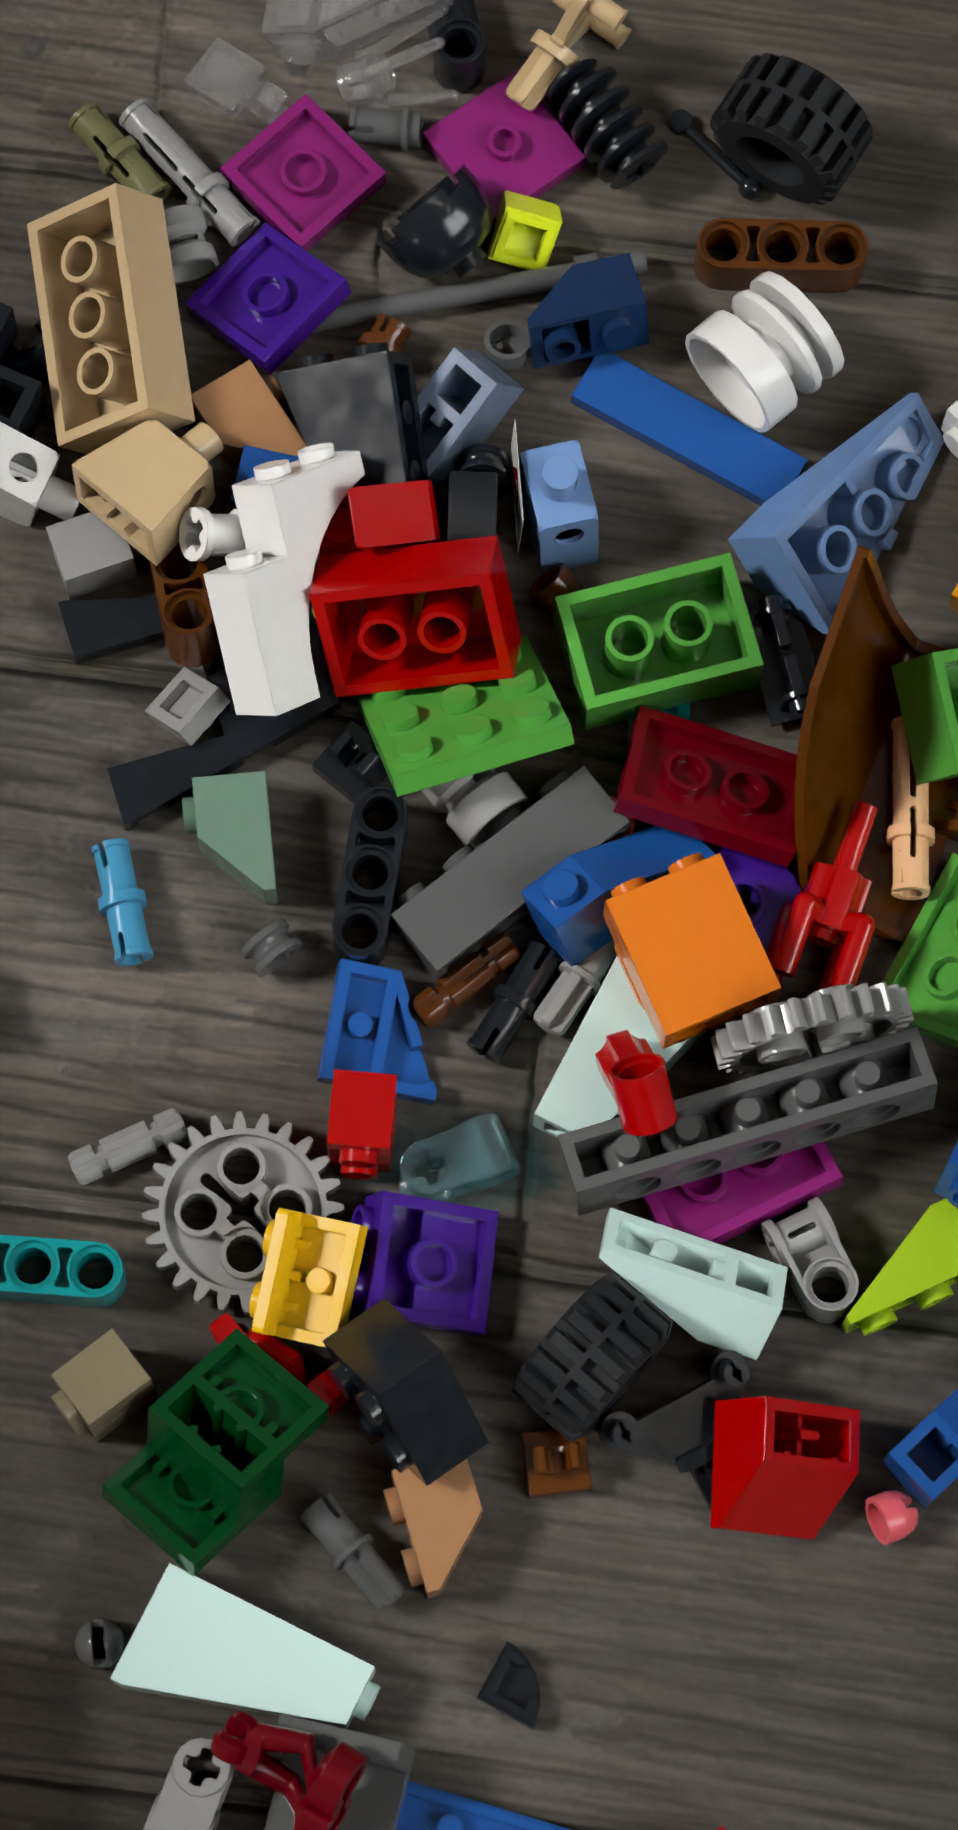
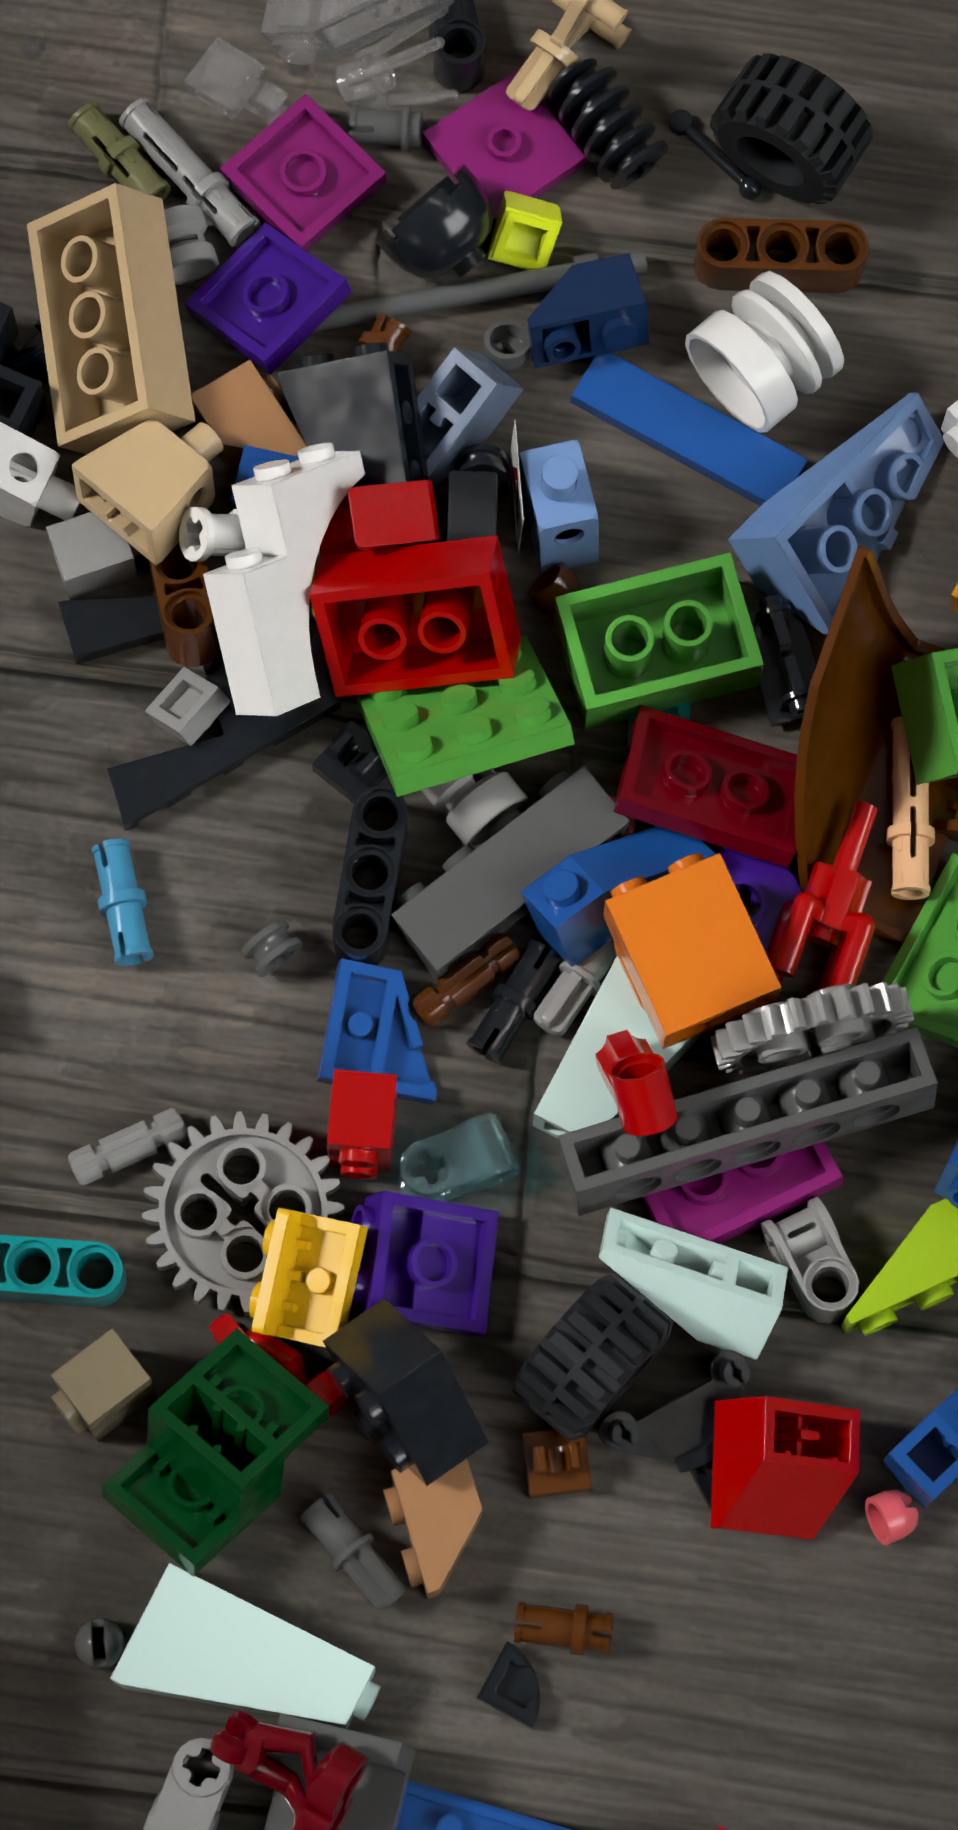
(235, 828): sand green slope -> none
(564, 1627): none -> reddish brown pin

